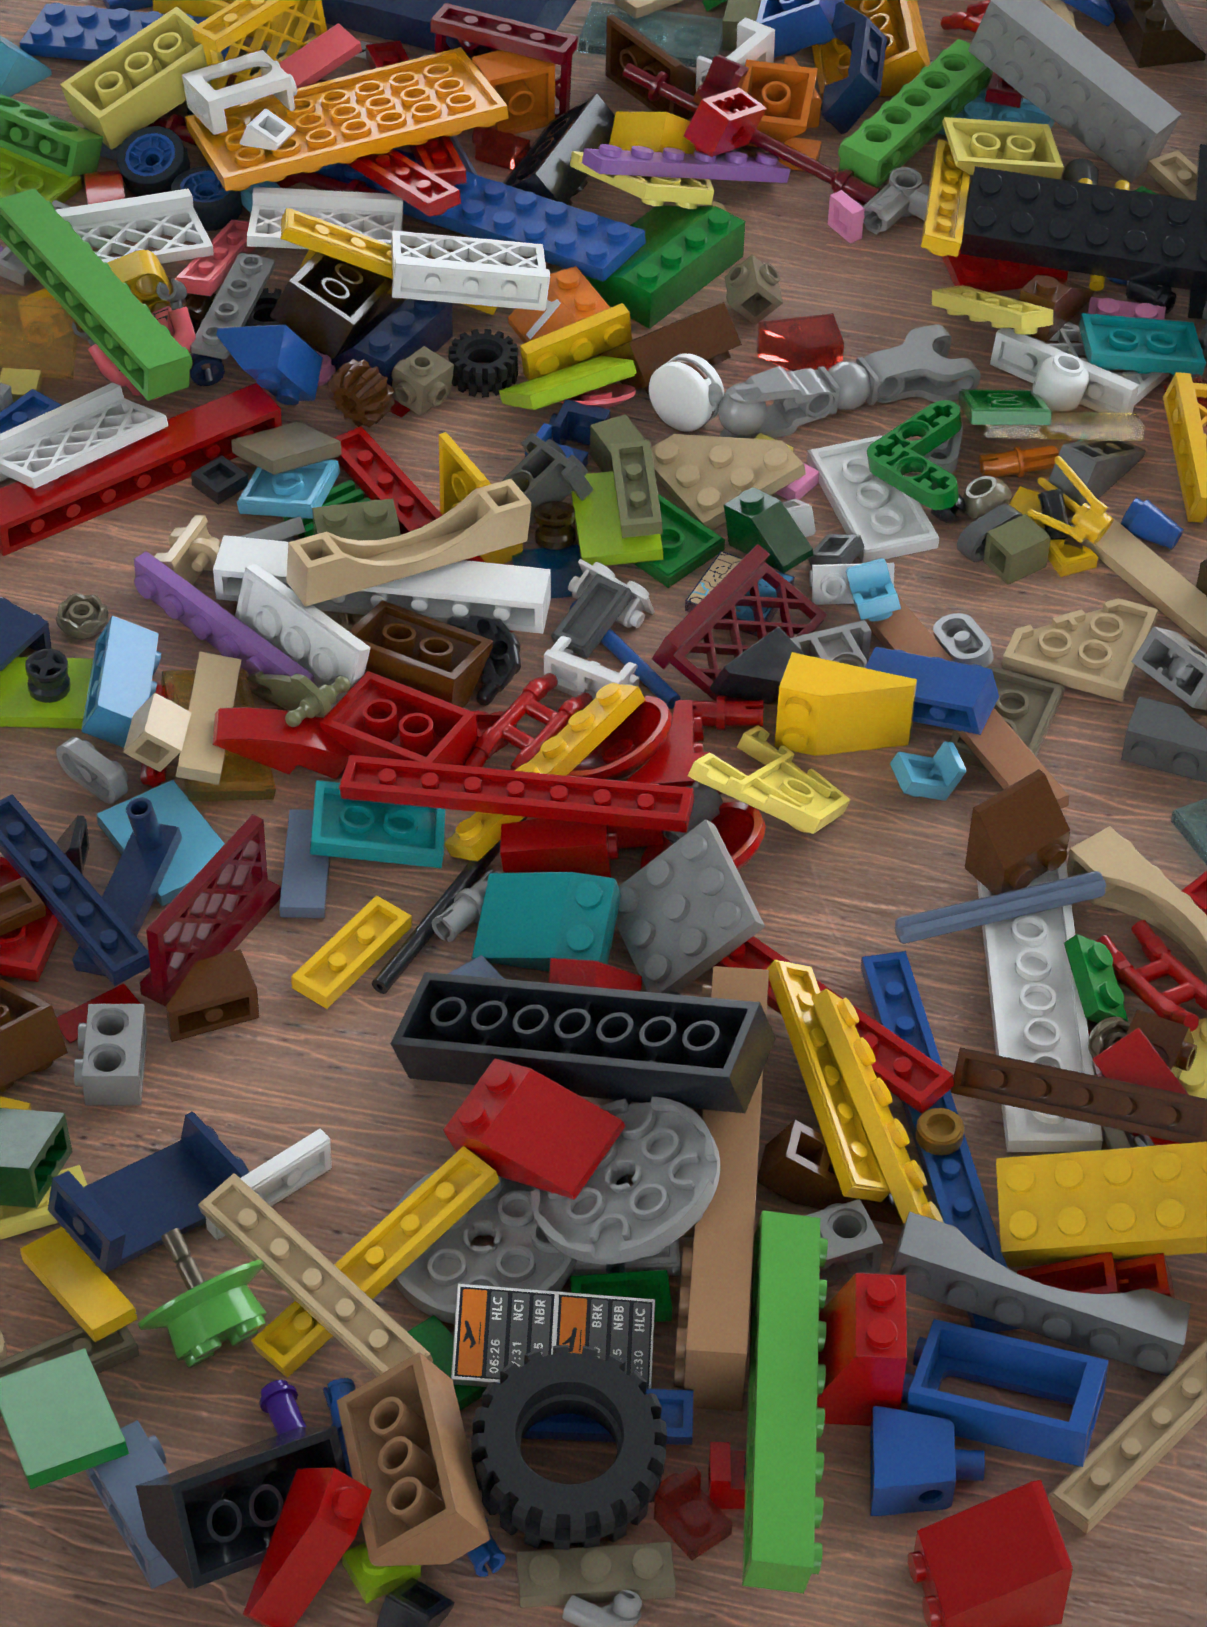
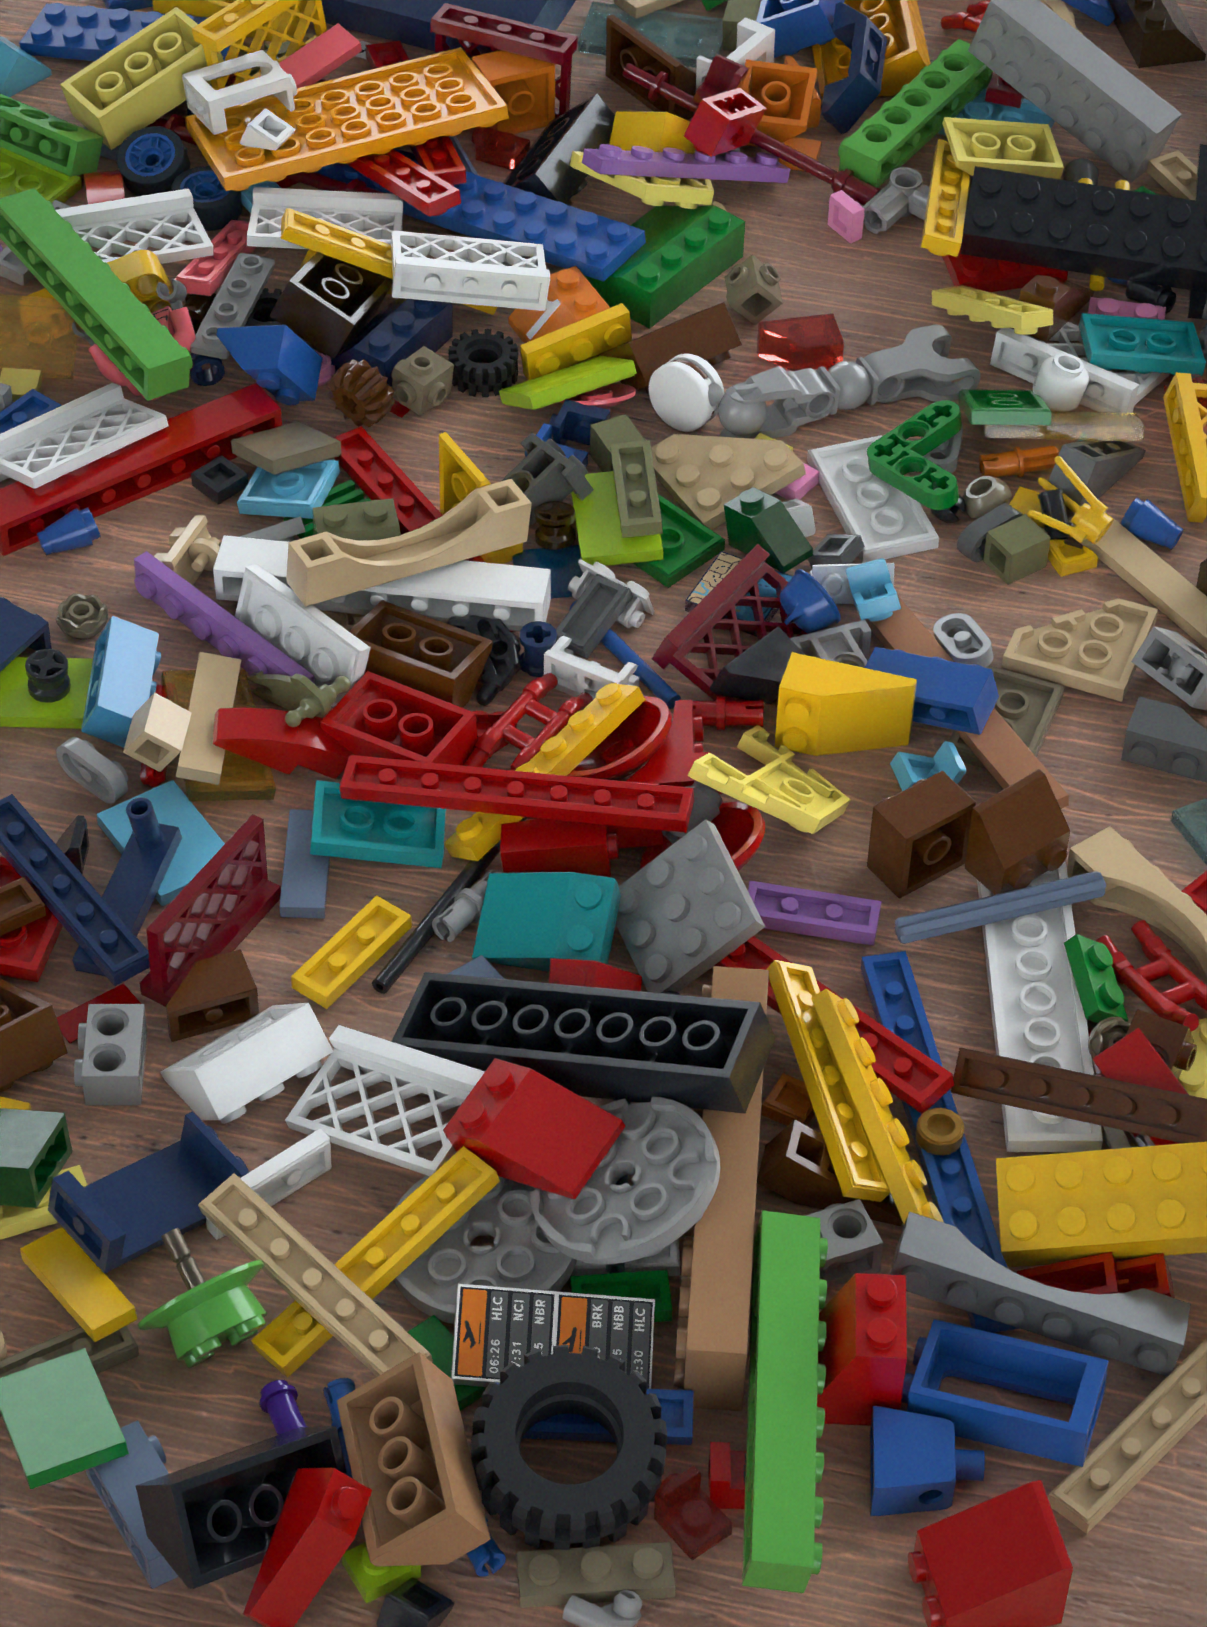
(70, 532): none -> blue cone
(250, 1062): none -> white slope
(400, 1066): none -> white fence
(536, 639): none -> dark blue bush
(788, 1102): none -> orange tile
(808, 603): none -> blue piece
(816, 913): none -> medium lavender plate
(920, 834): none -> reddish brown brick

